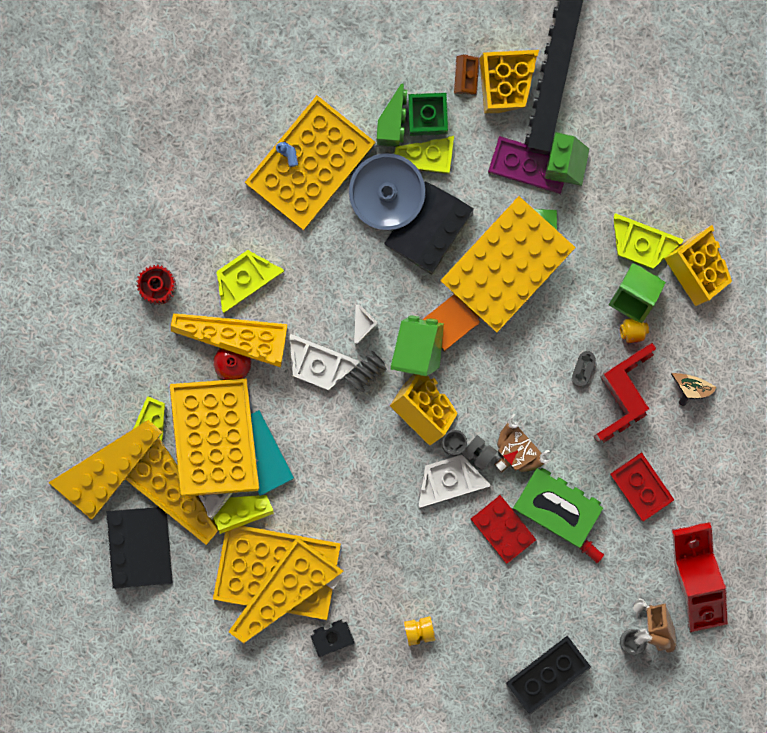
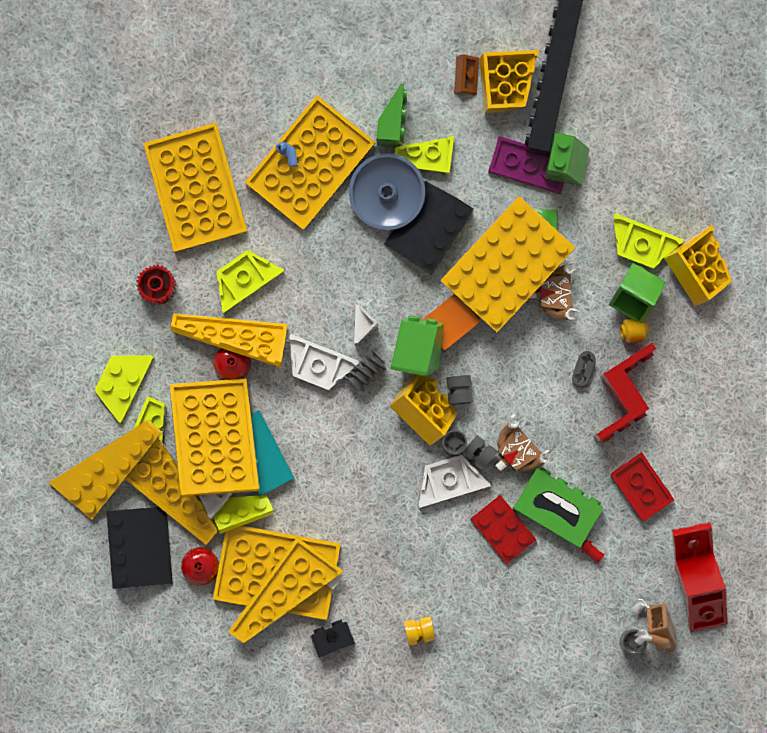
(121, 382): none -> neon yellow wing
(195, 187): none -> yellow plate
(209, 566): none -> red cylinder
(428, 114): green brick -> none
(459, 389): none -> dark grey wheel
(548, 675): black brick -> none
(556, 294): none -> medium nougat torso
(692, 387): shield -> none

